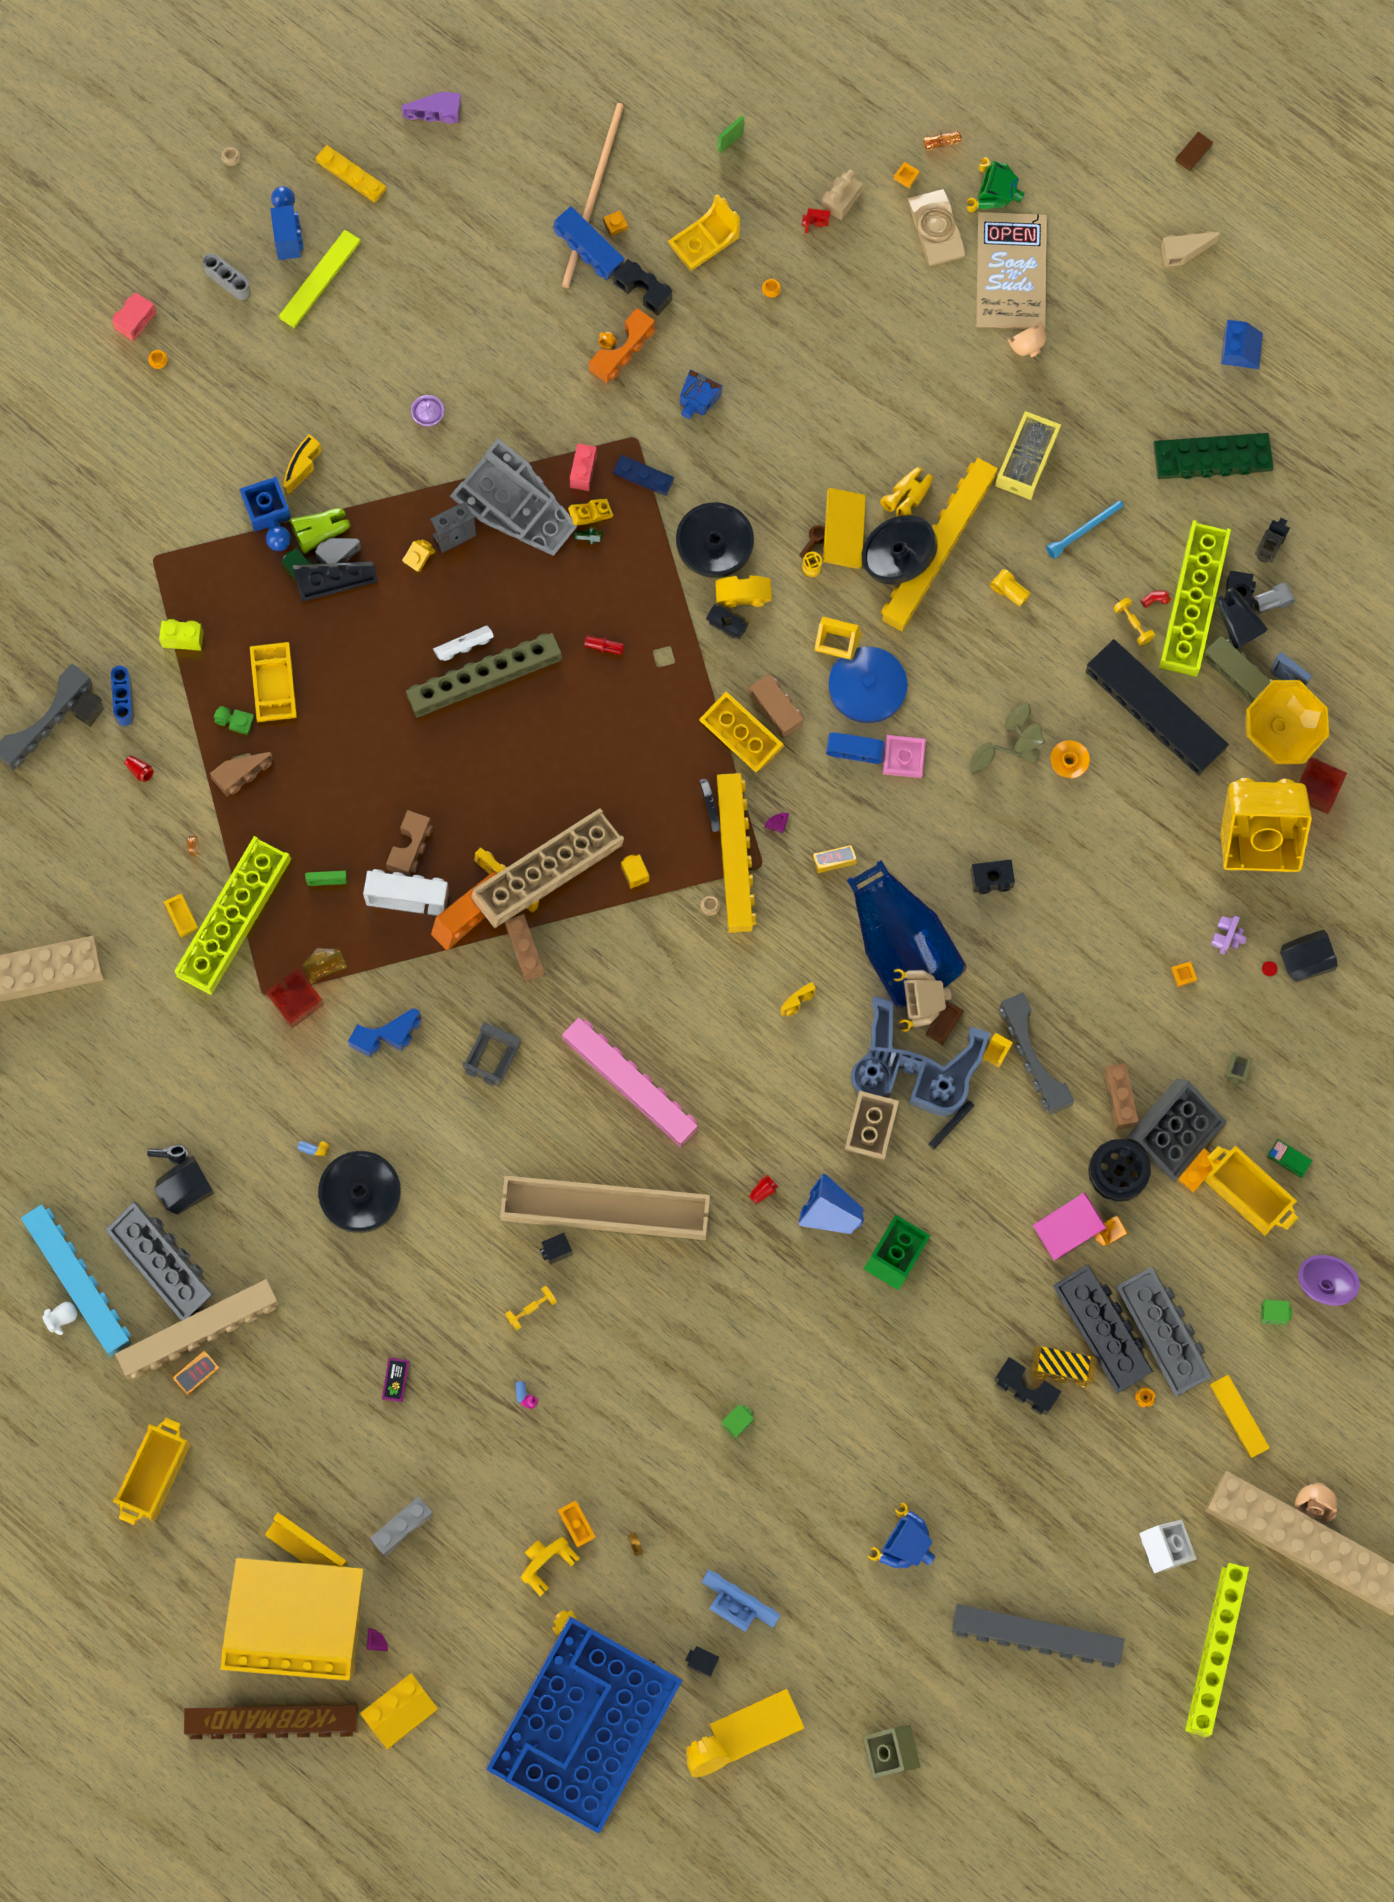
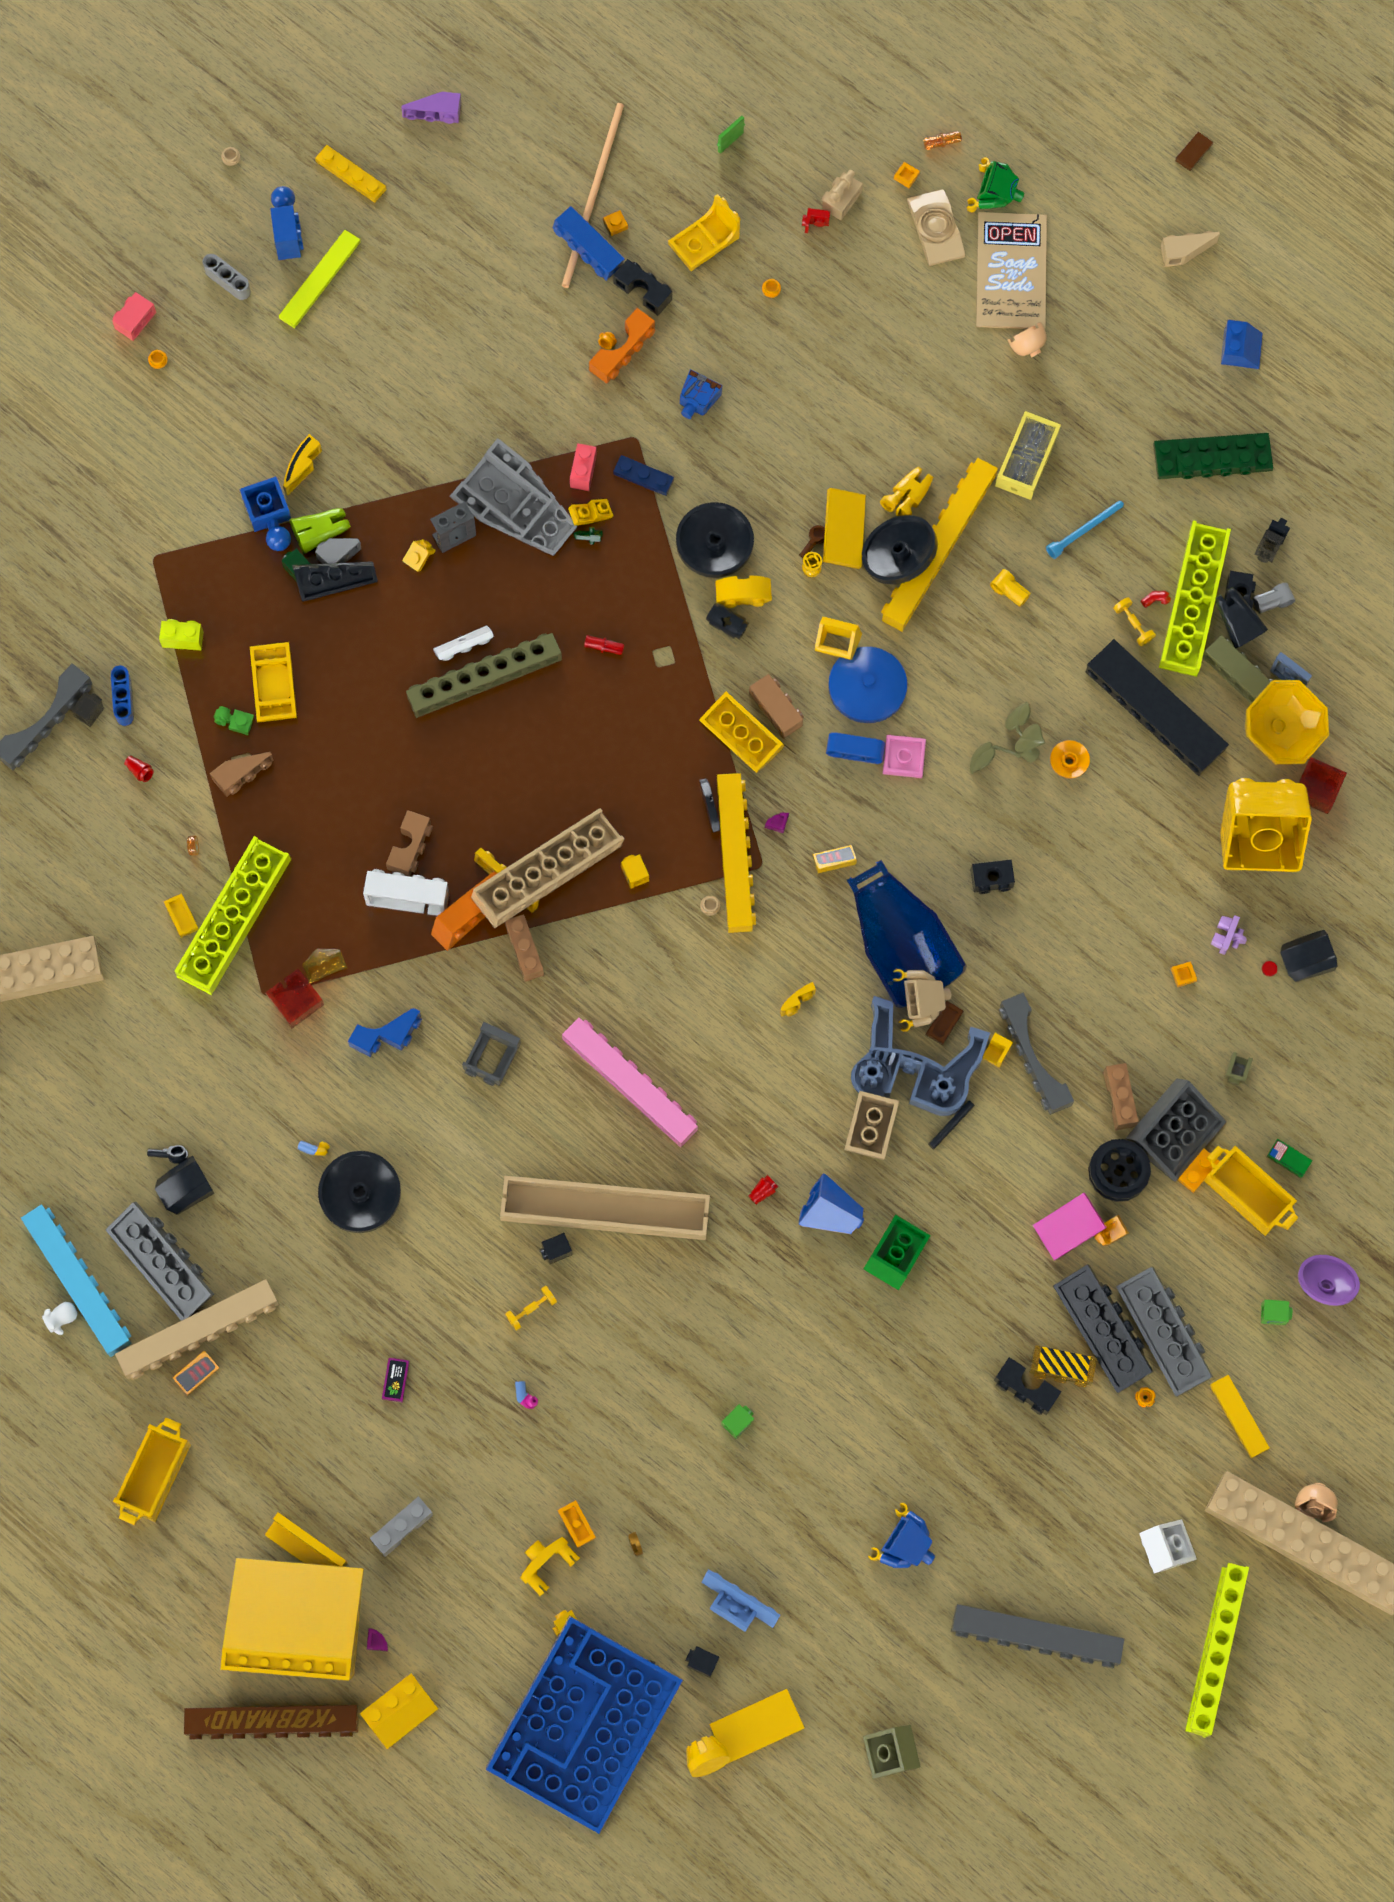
(326, 878): bright green tile -> none
(427, 410): lavender hat -> none

